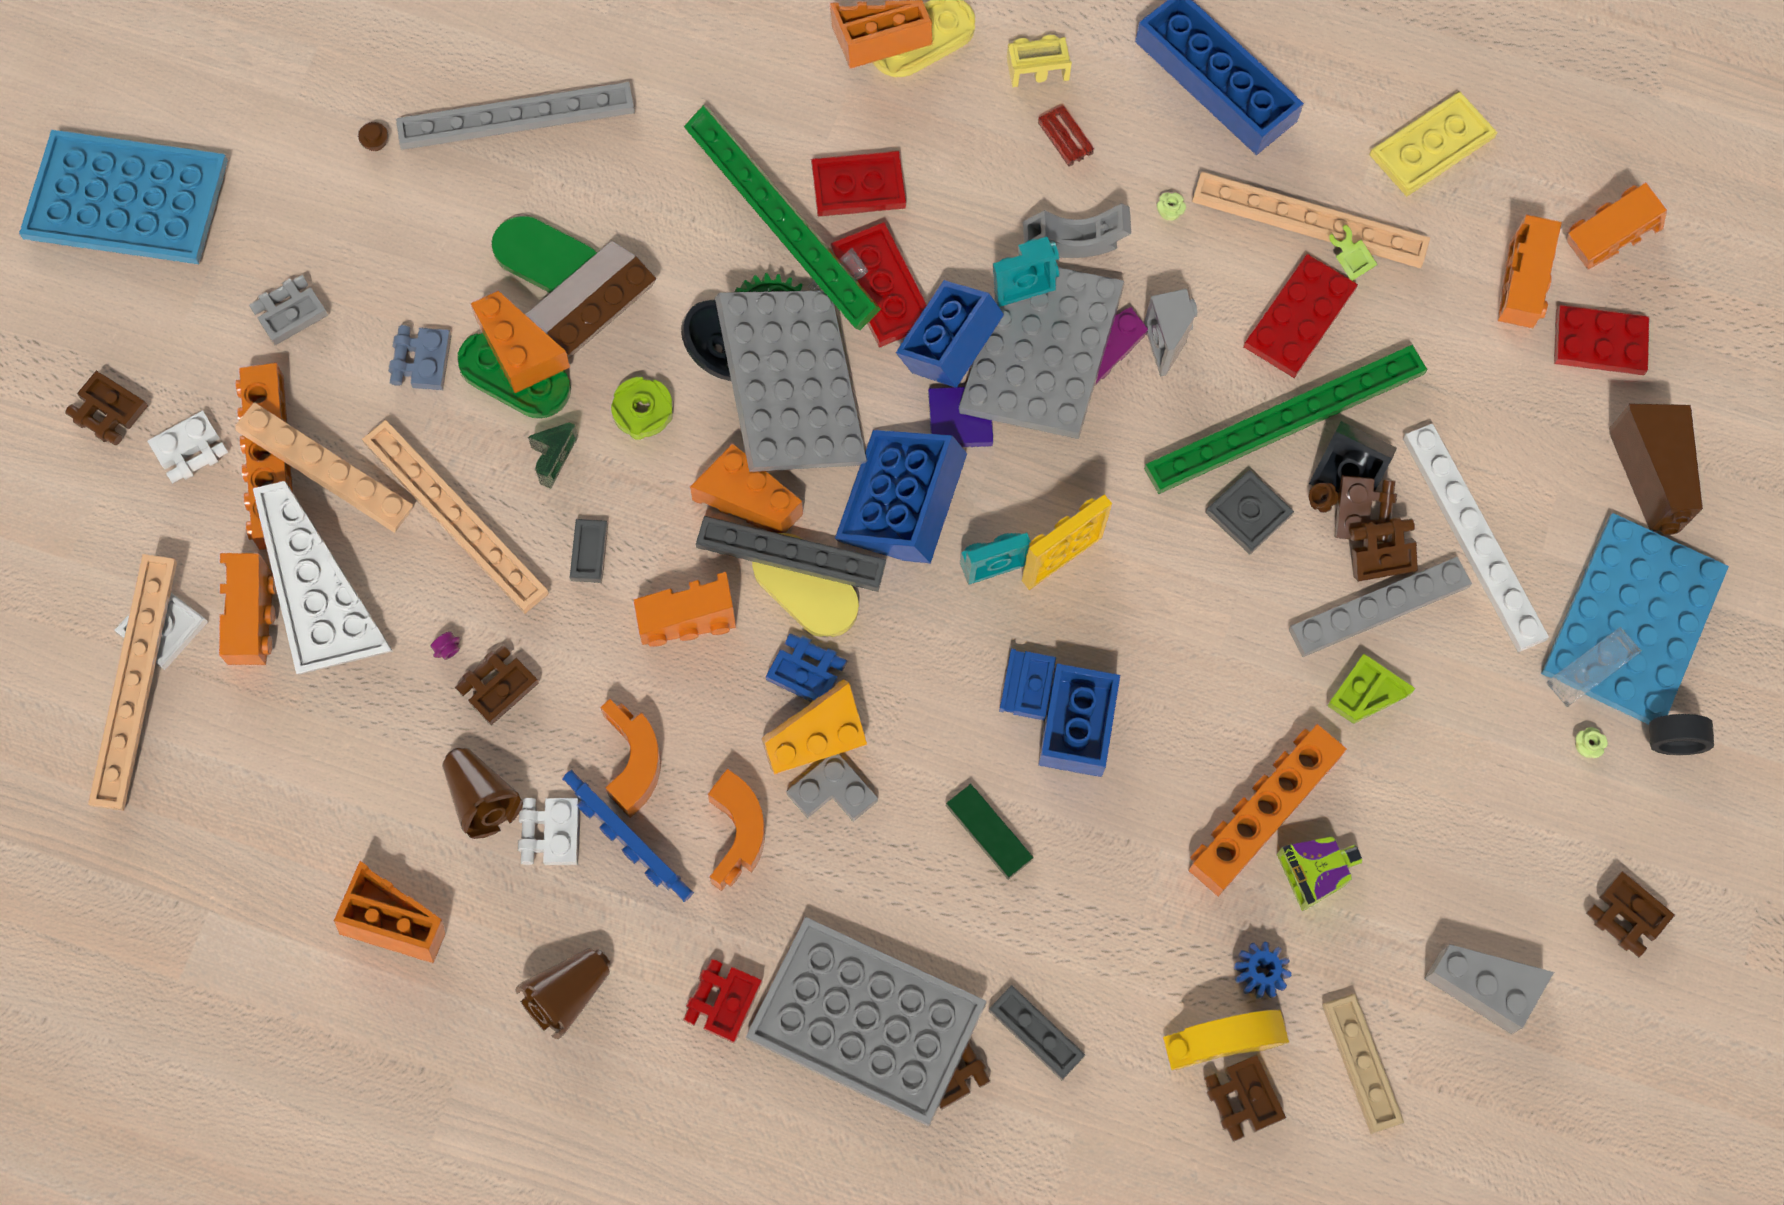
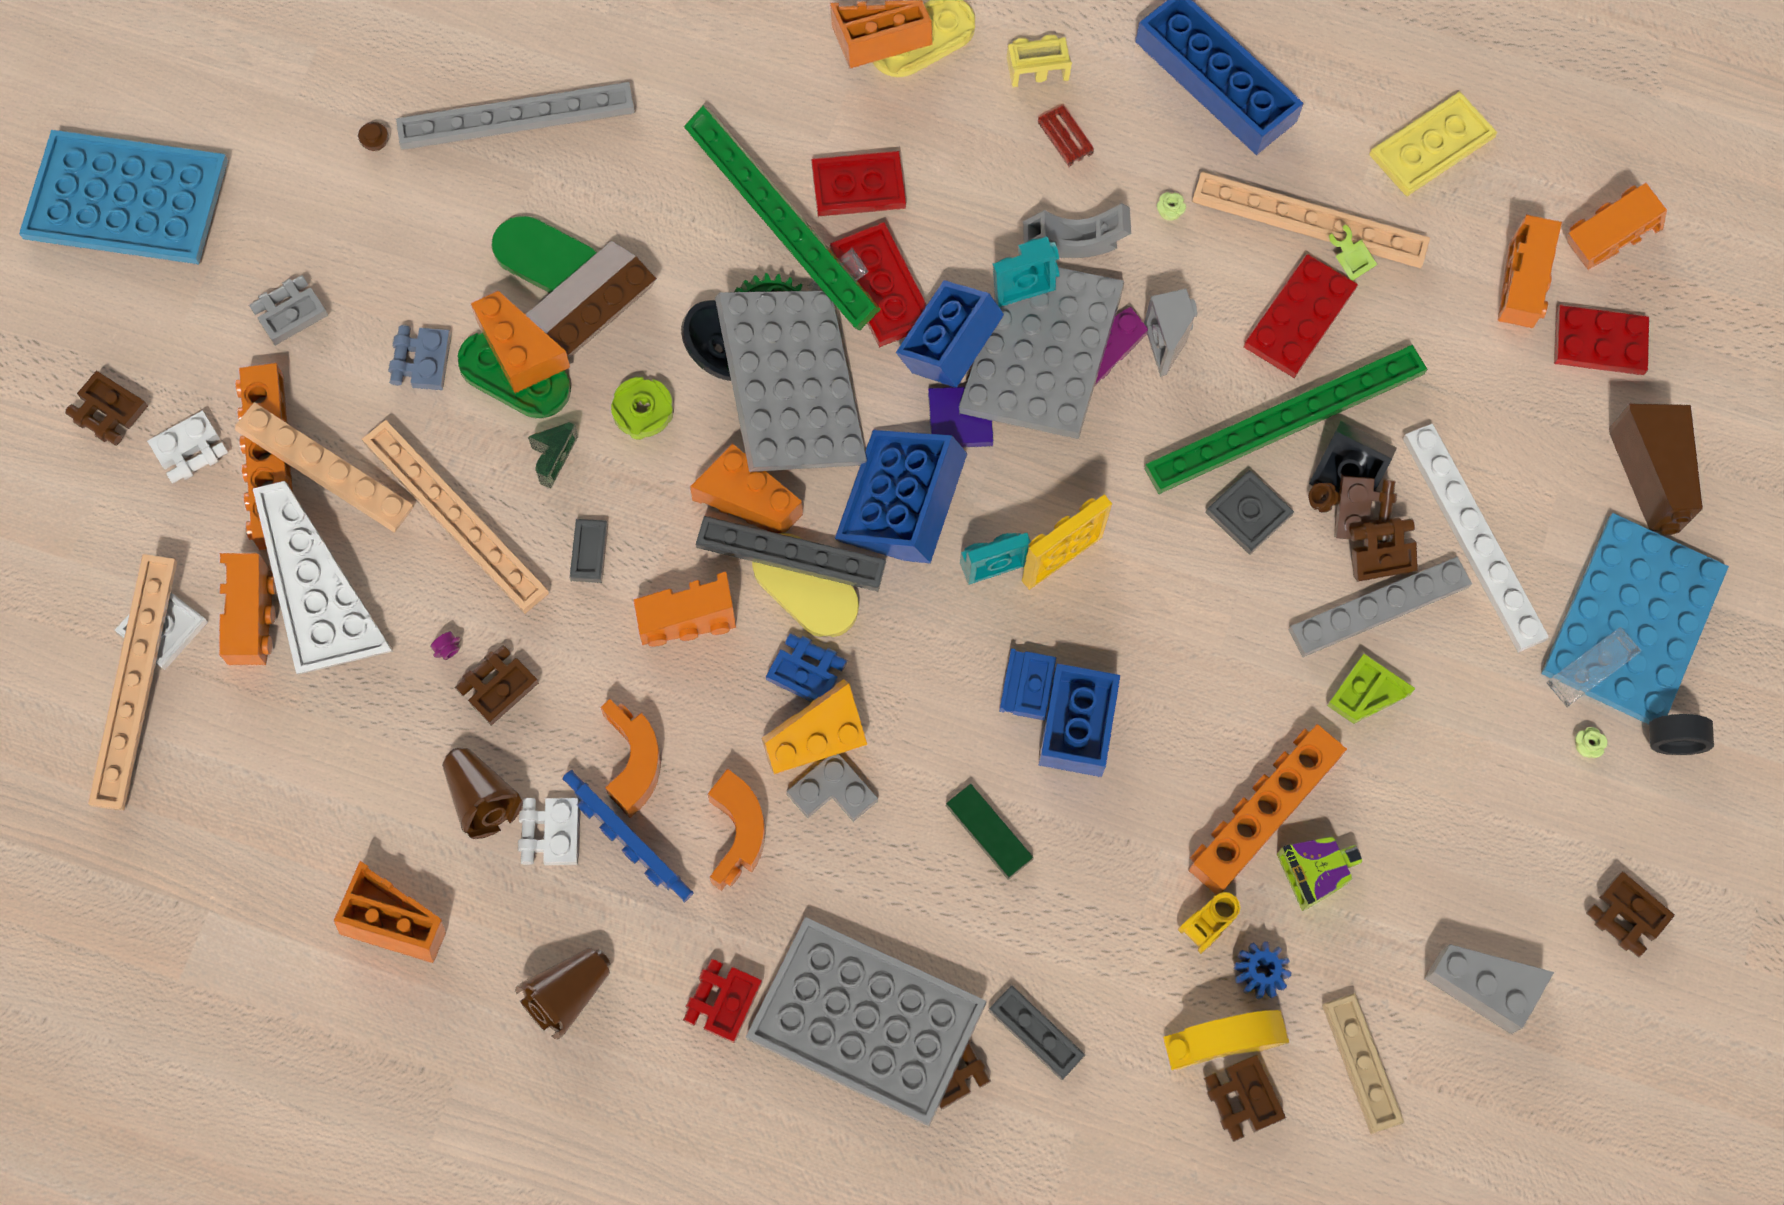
(1206, 925): none -> yellow piece

